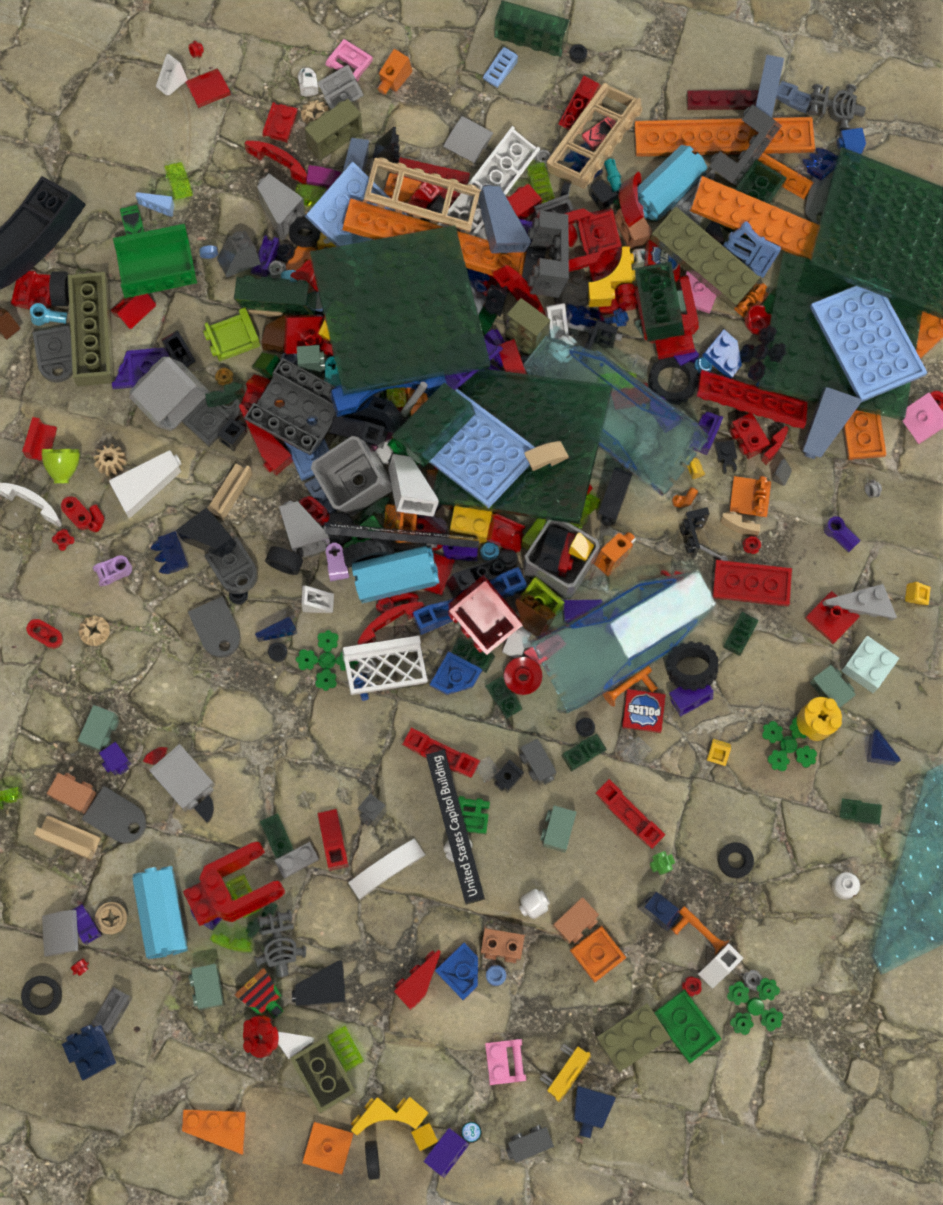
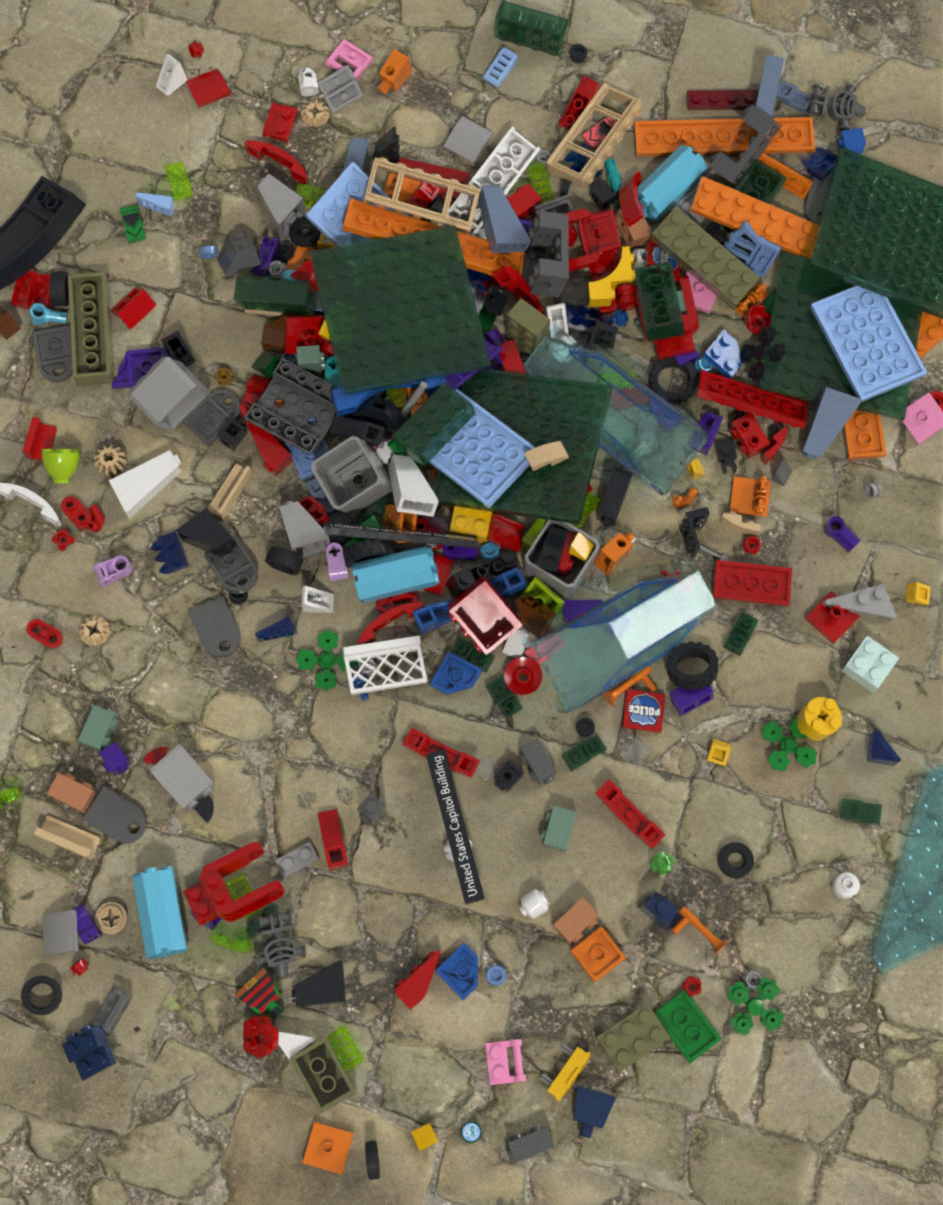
(154, 260): green panel -> none
(207, 987): sand green brick -> none
(217, 1127): orange wing -> none
(231, 392): clear green slope -> none
(232, 336): lime panel -> none
(276, 835): clear green slope -> none
(277, 652): black tile -> none
(321, 176): magenta slope -> none
(333, 129): olive brick -> none
(386, 868): white slope -> none
(409, 1113): yellow arch -> none
(446, 1153): dark purple hinge -> none
(475, 821): green plate -> none
(502, 945): nougat brick -> none
(720, 966): white slope -> none
(831, 685): sand green brick -> none

